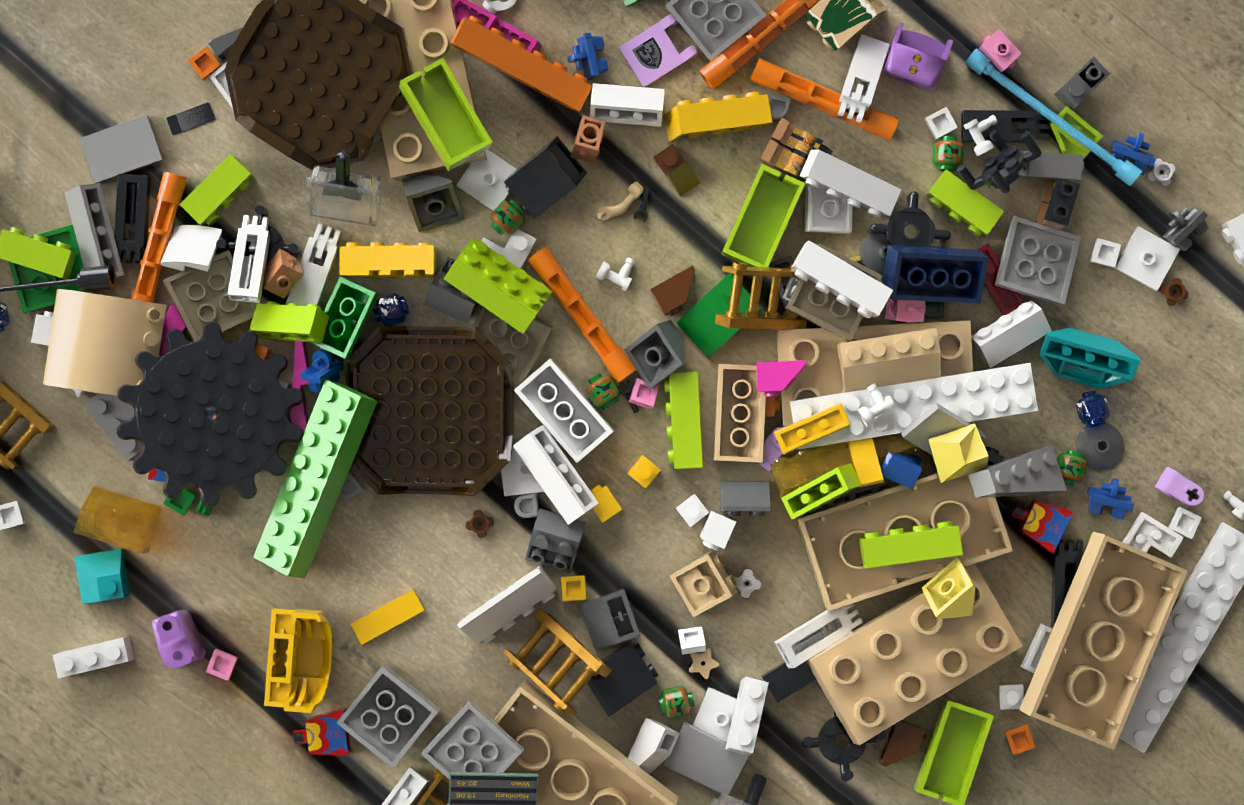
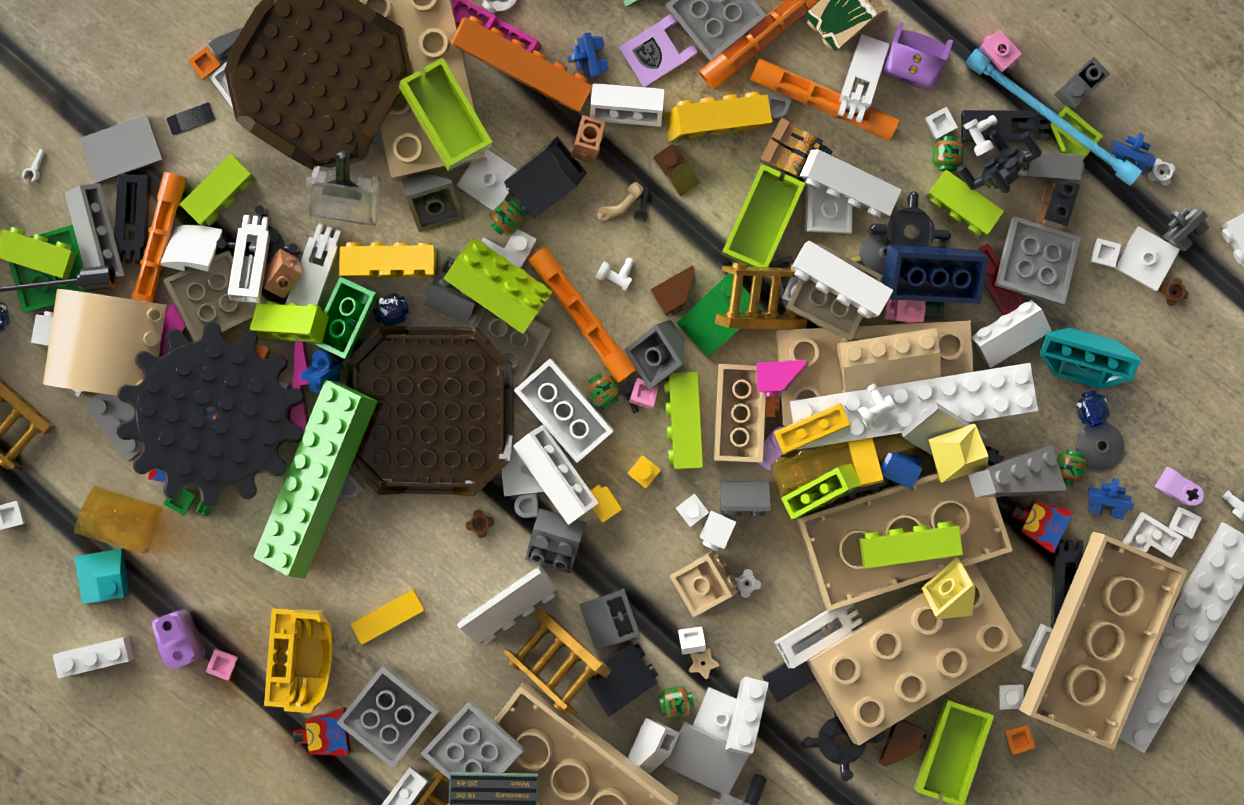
(34, 168): none -> white hand
(573, 588): yellow plate -> none

